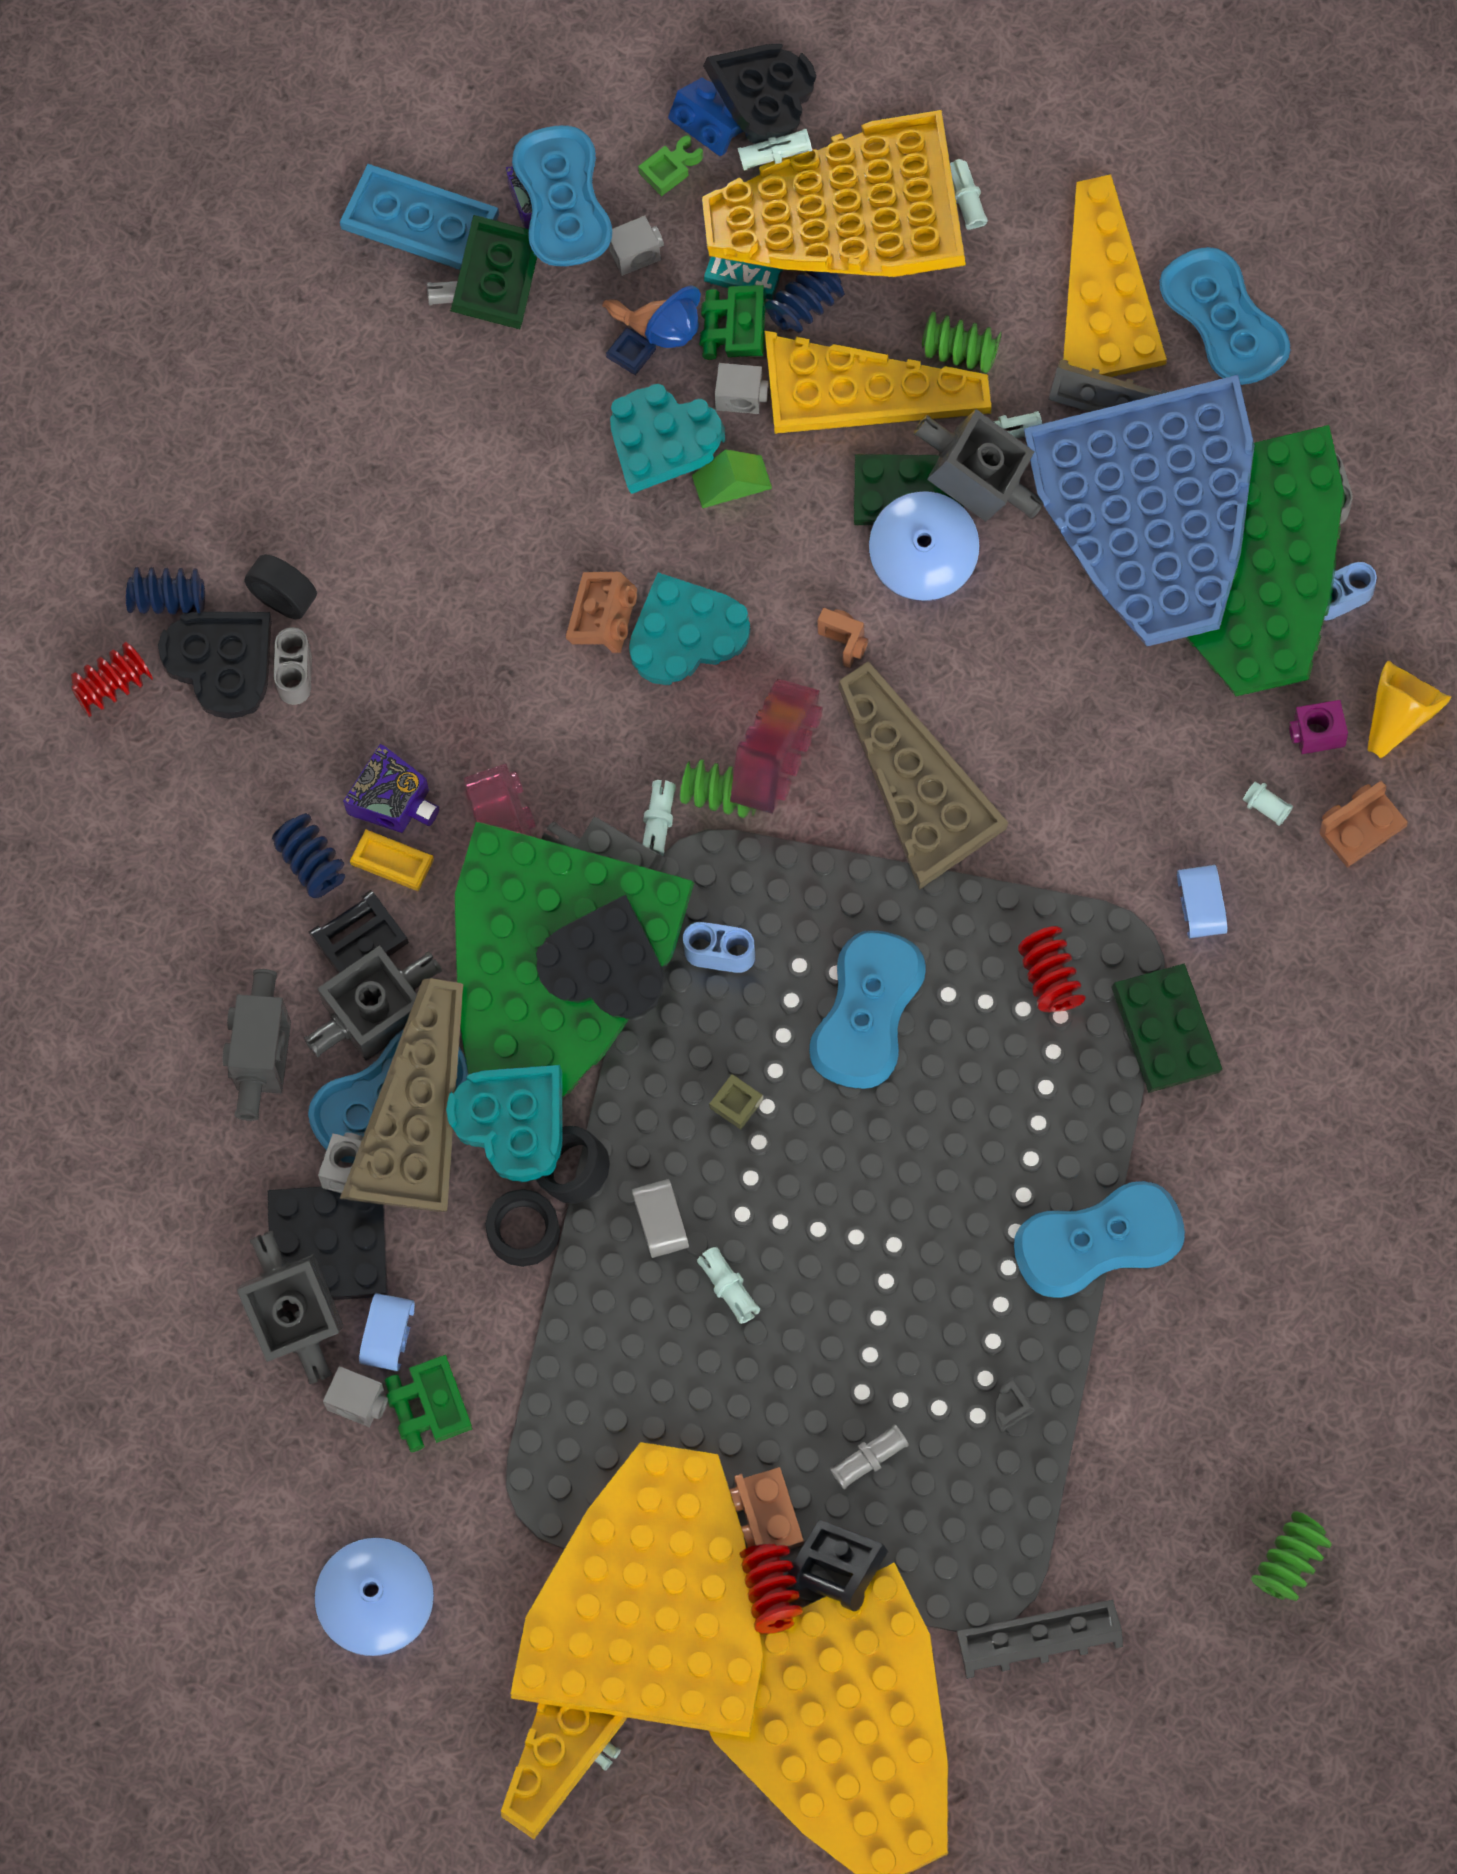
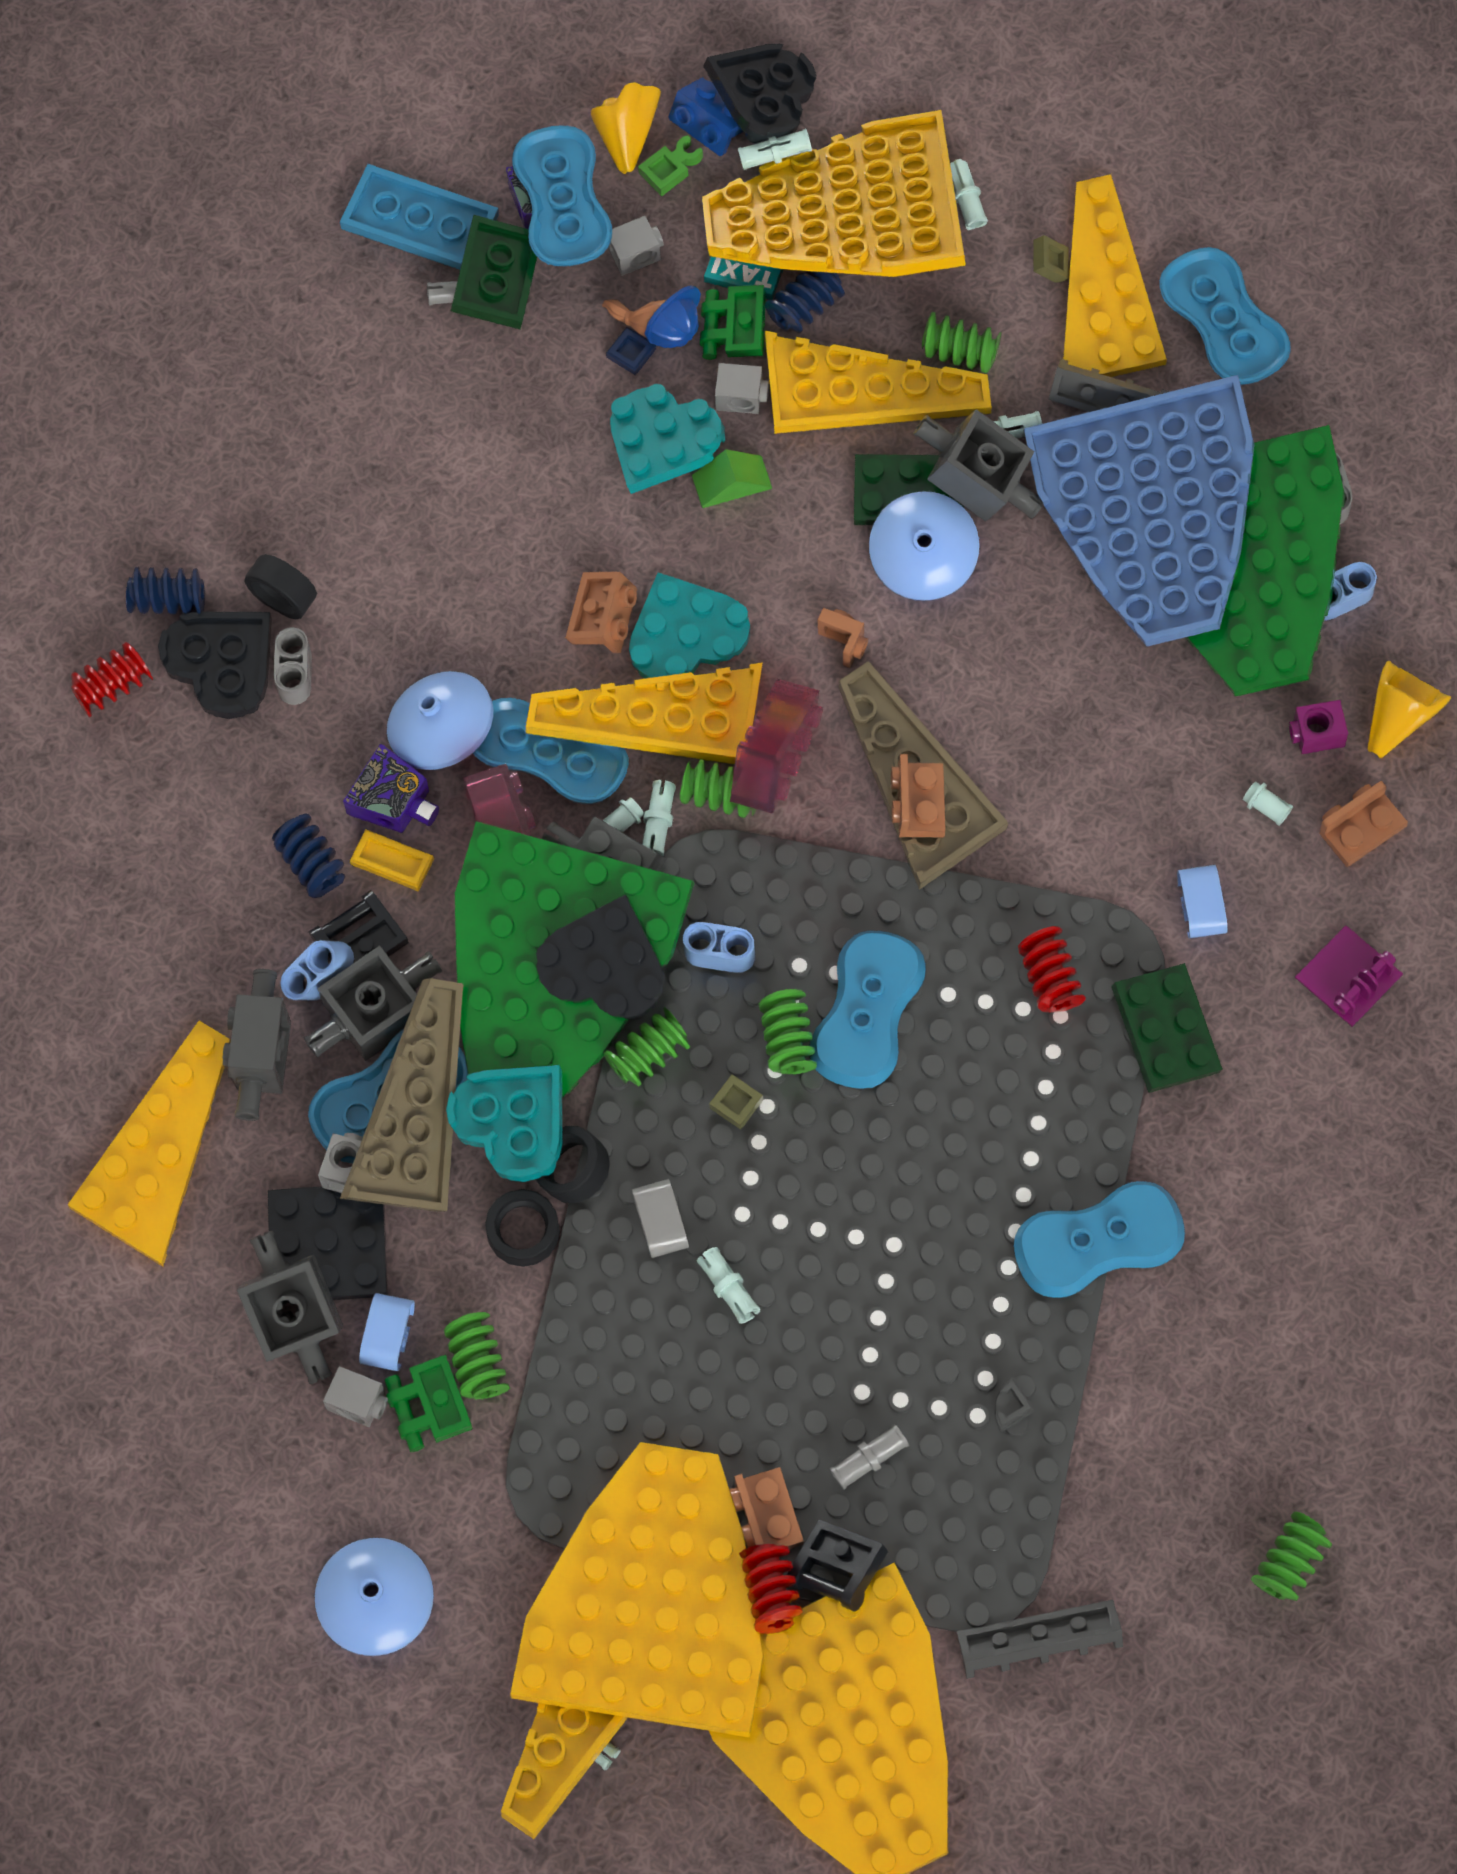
(149, 1164): none -> yellow wing
(315, 967): none -> light blue beam
(440, 720): none -> light blue dish
(473, 1357): none -> bright green piece
(573, 768): none -> dark azure plate
(625, 815): none -> light aqua pin
(626, 123): none -> yellow hat
(647, 1048): none -> bright green piece
(663, 714): none -> yellow wing
(784, 1032): none -> bright green piece
(920, 798): none -> nougat bracket
(1051, 259): none -> olive plate
(1349, 975): none -> magenta hinge

